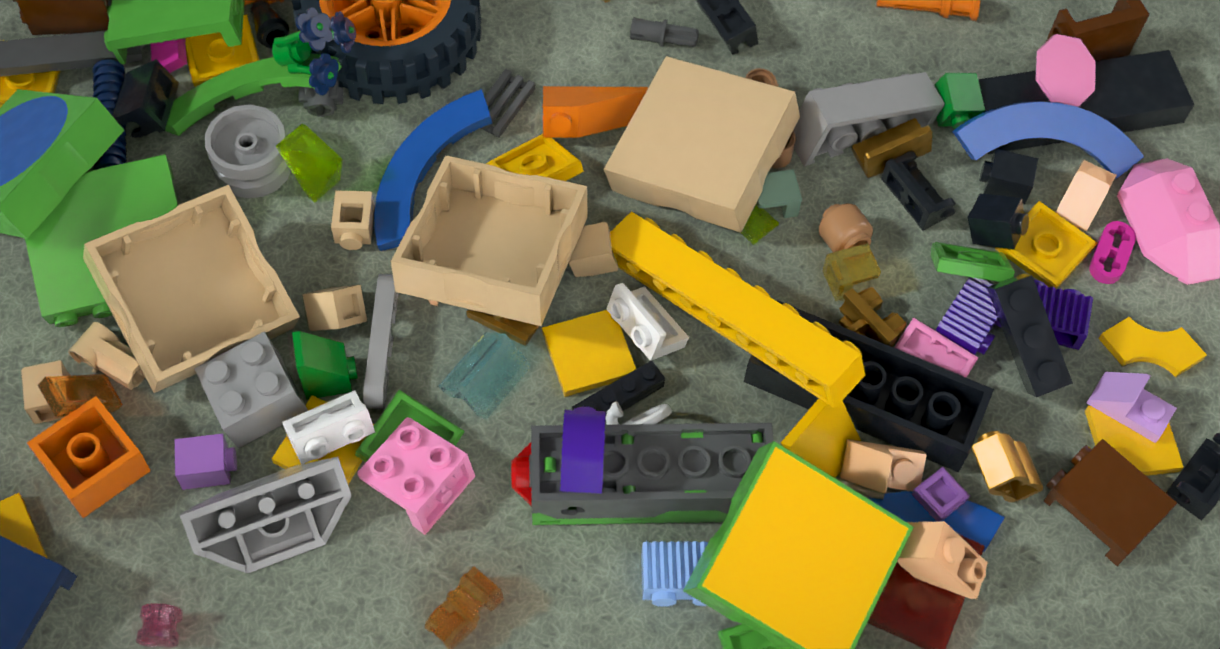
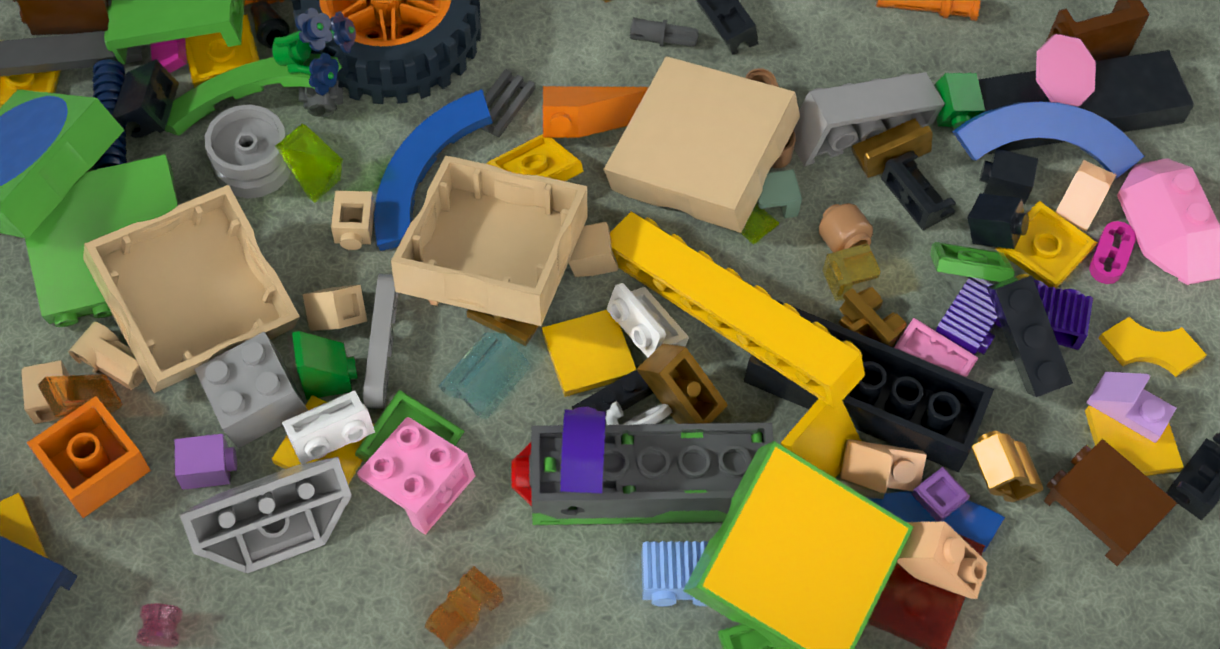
(682, 385): none -> pearl gold brick

